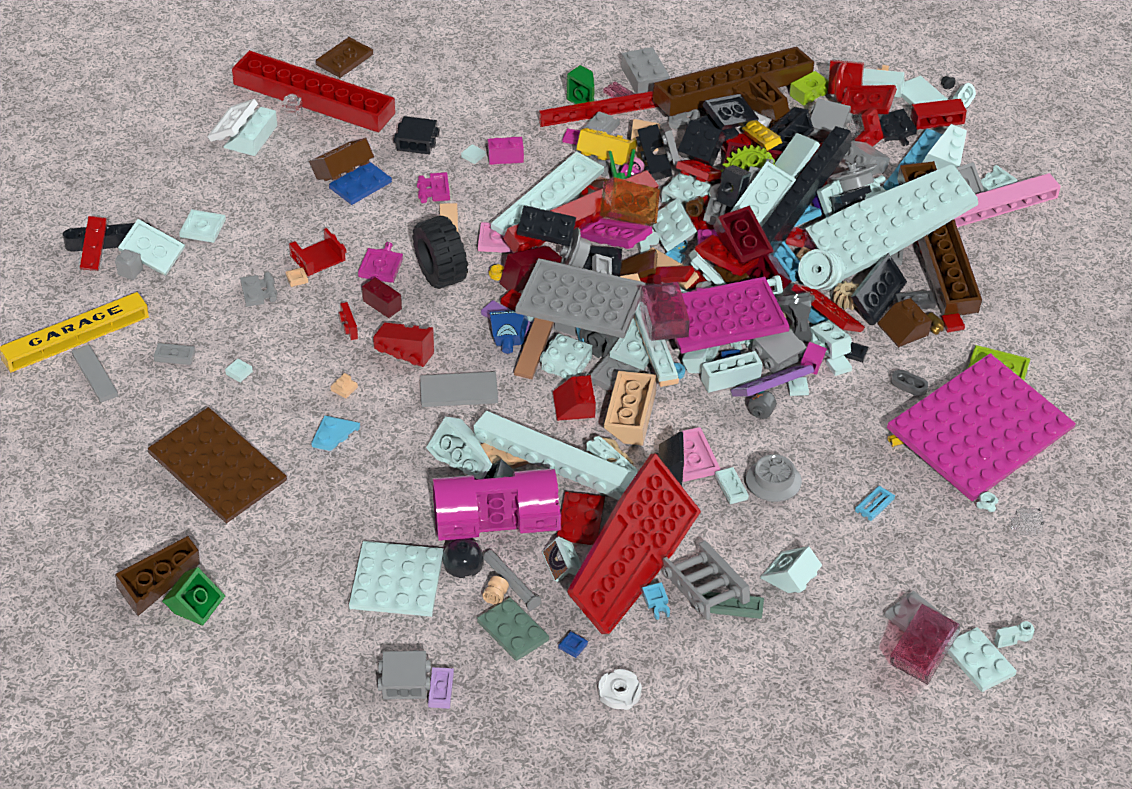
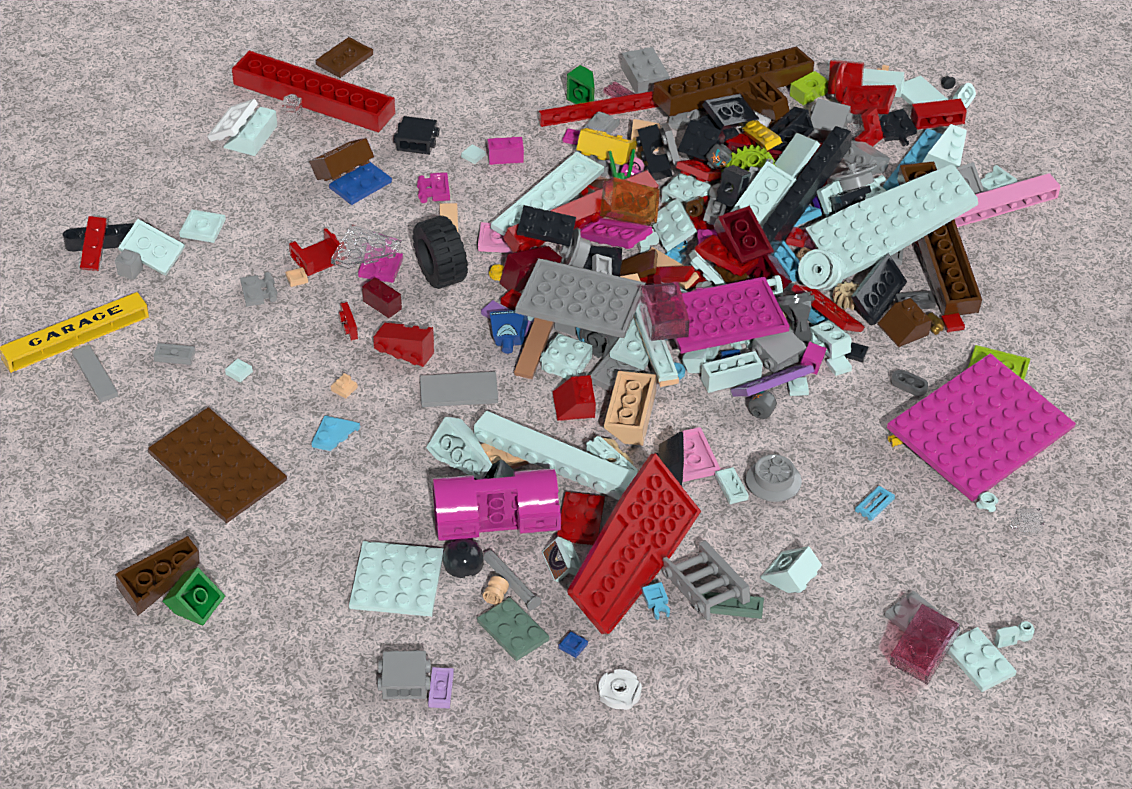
(364, 247): none -> clear plate
(719, 156): none -> dark grey head

